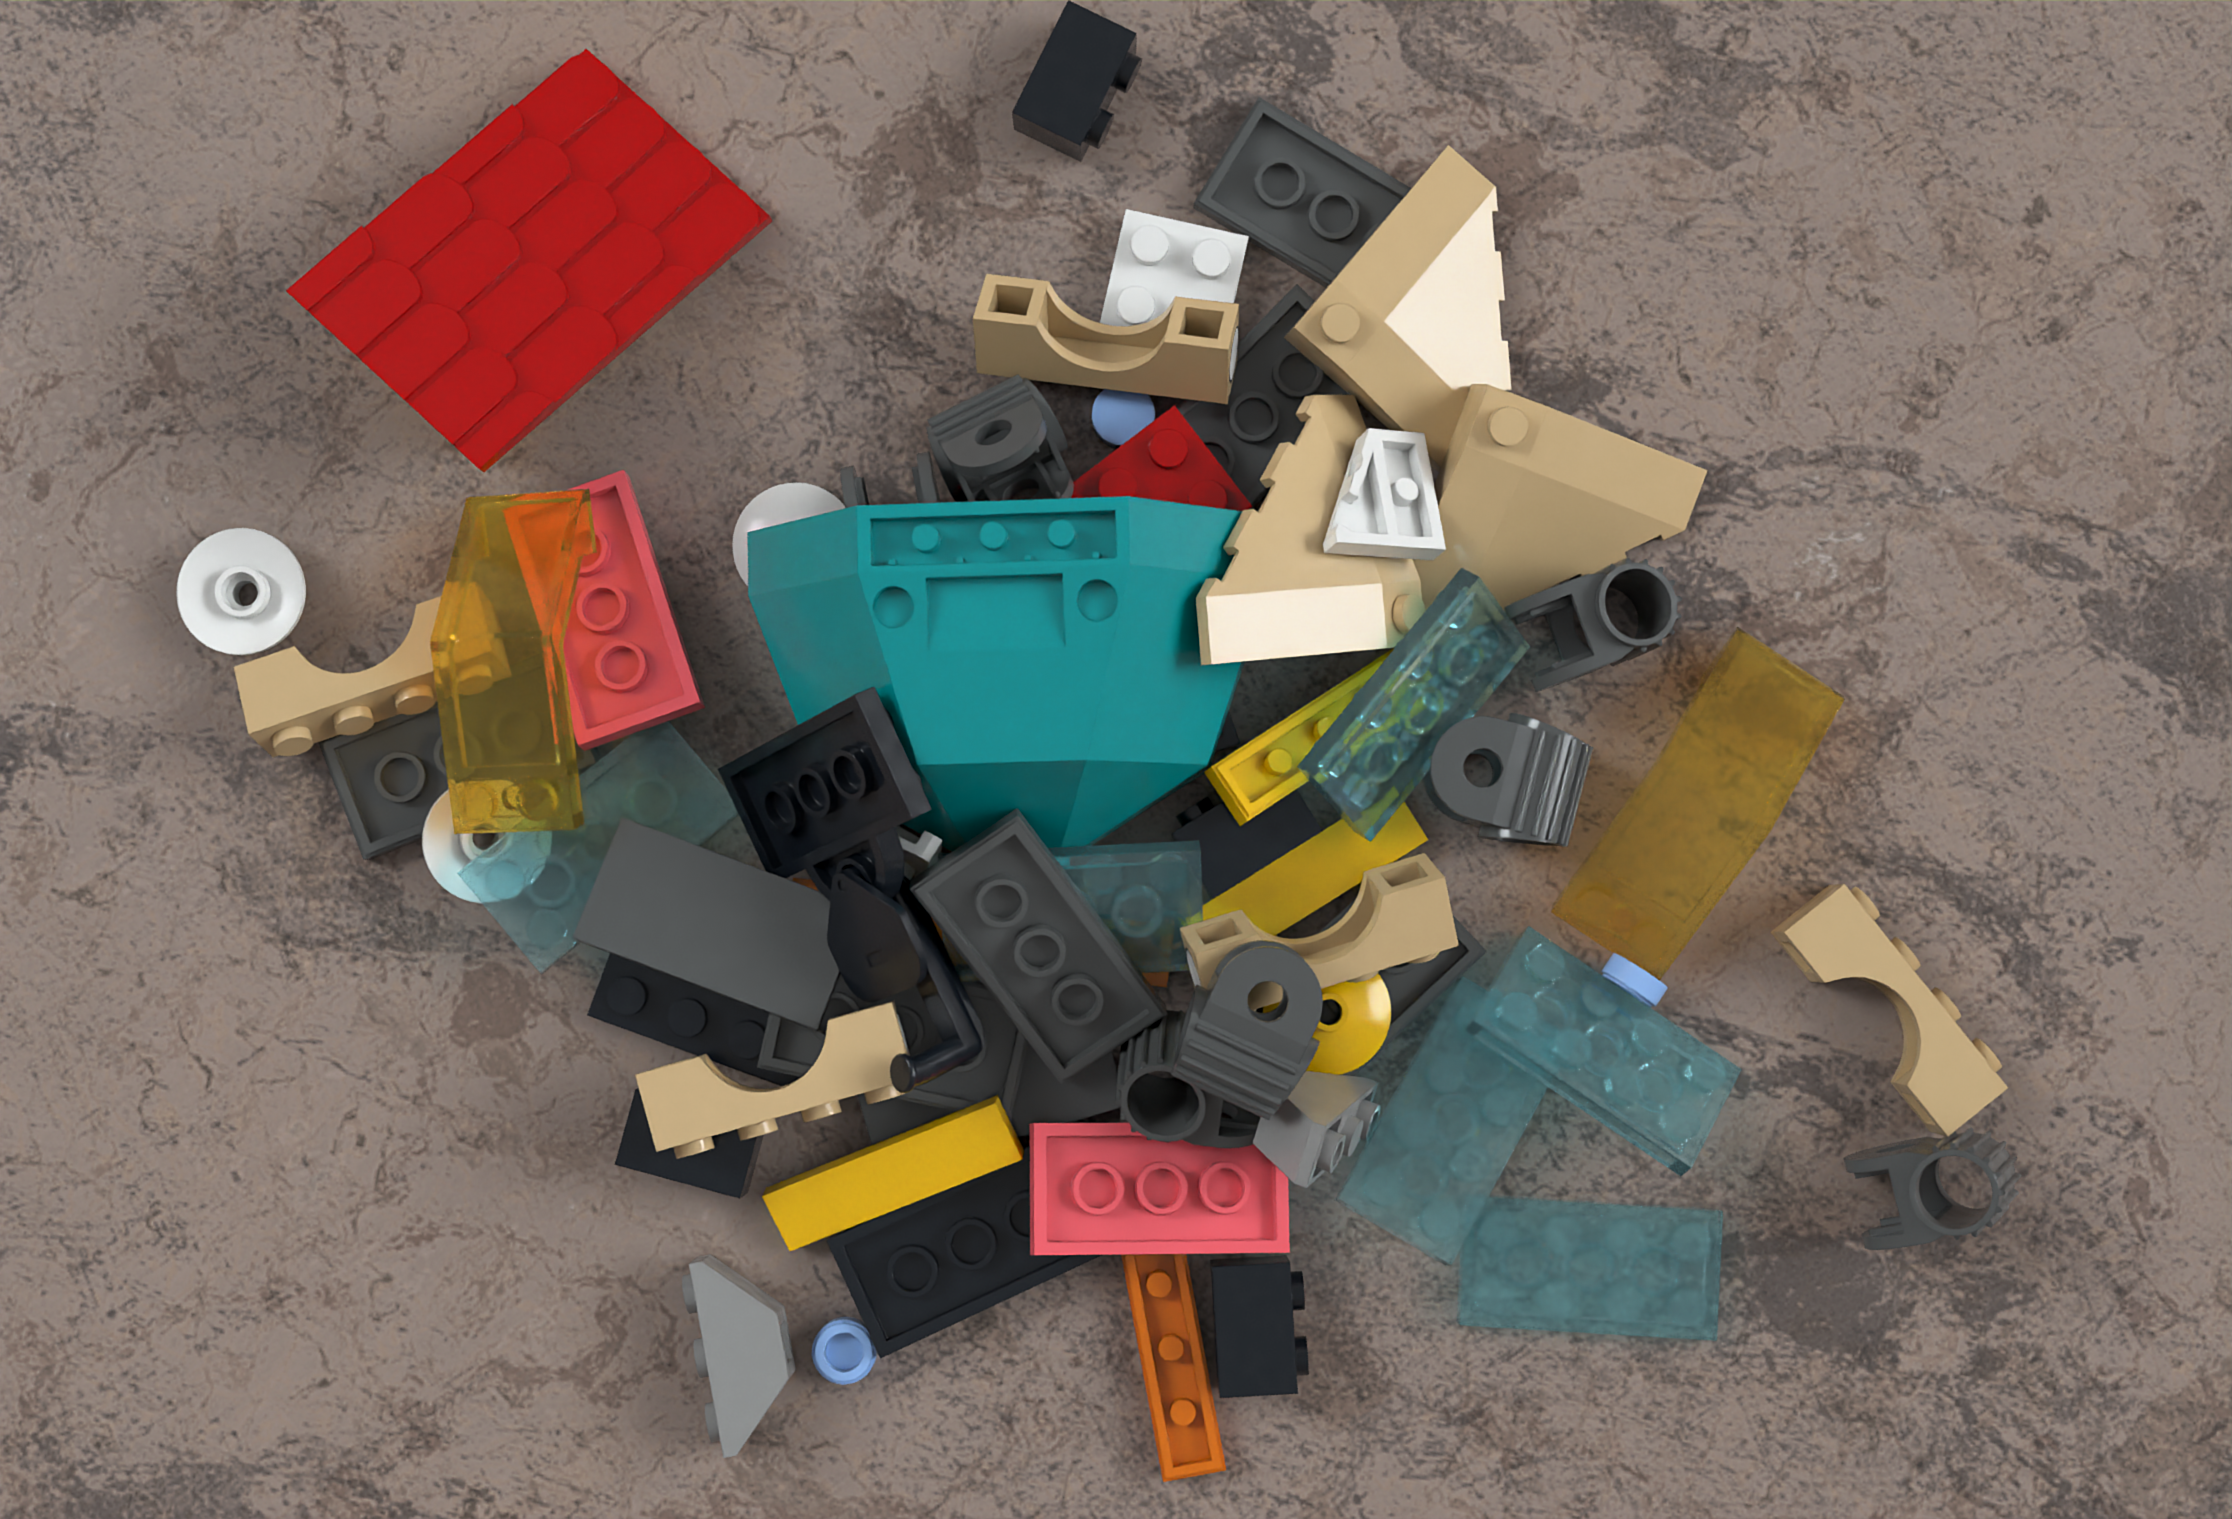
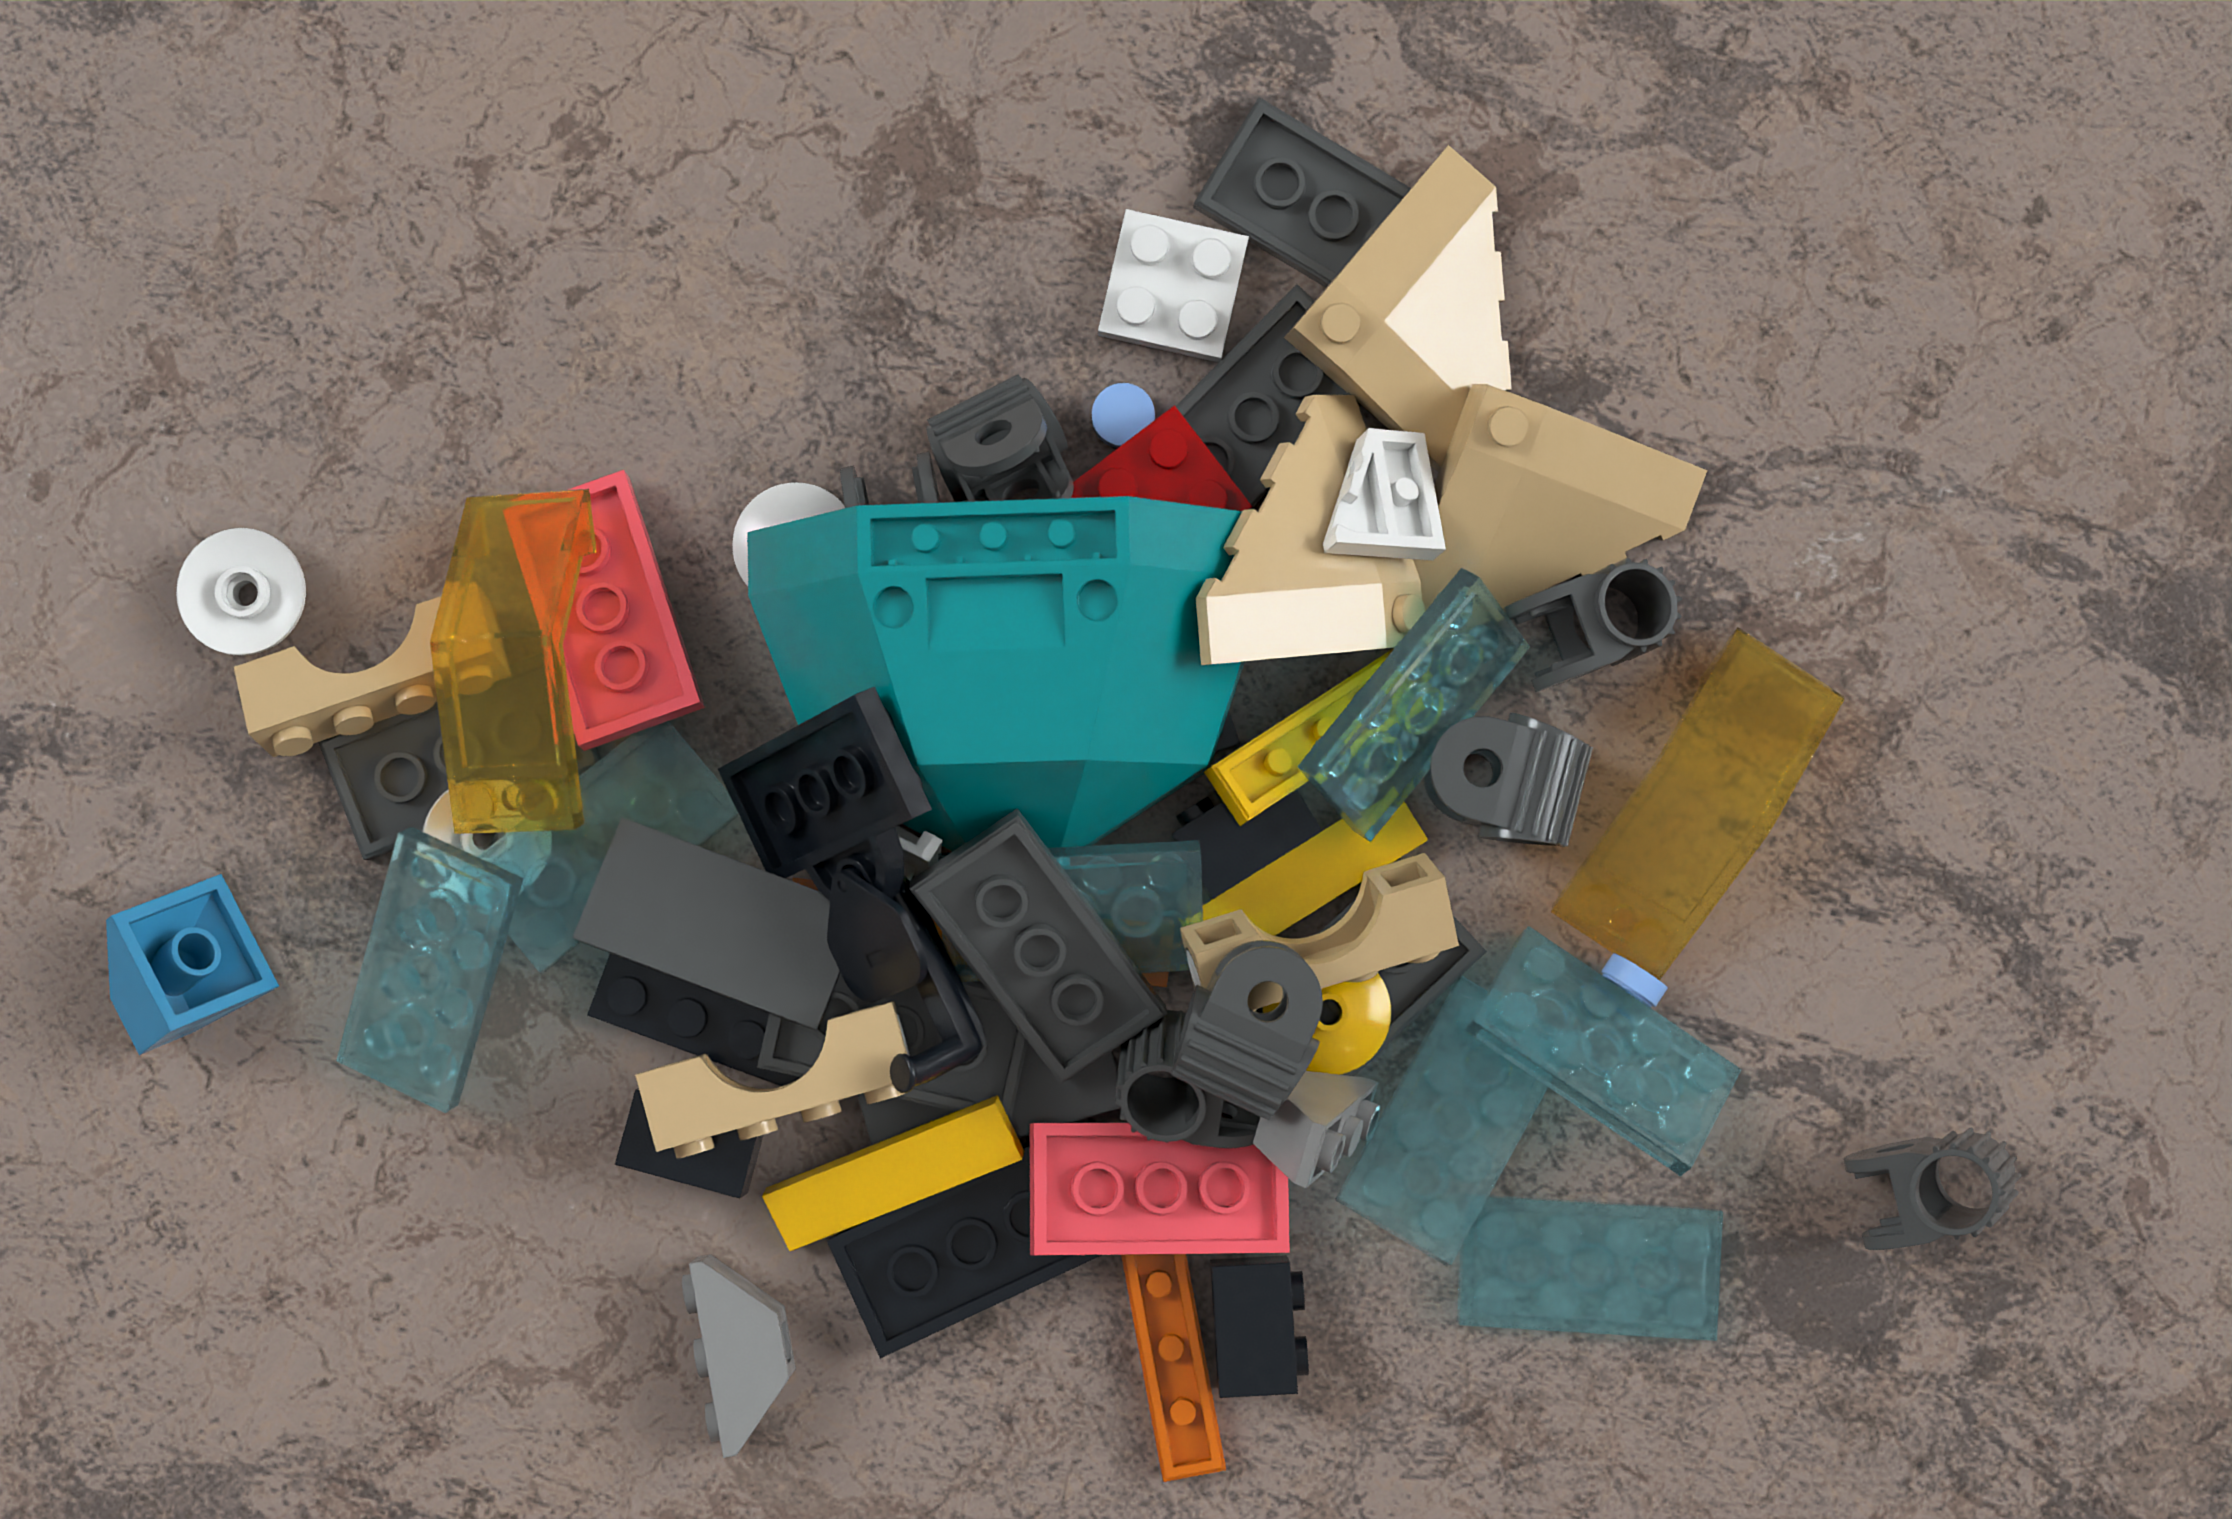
(183, 963): none -> dark azure slope
(429, 969): none -> clear light blue plate
(530, 258): red piece -> none
(843, 1351): light blue tile -> none
(1034, 334): tan arch -> none
(1077, 81): black brick -> none
(1940, 1069): tan arch -> none

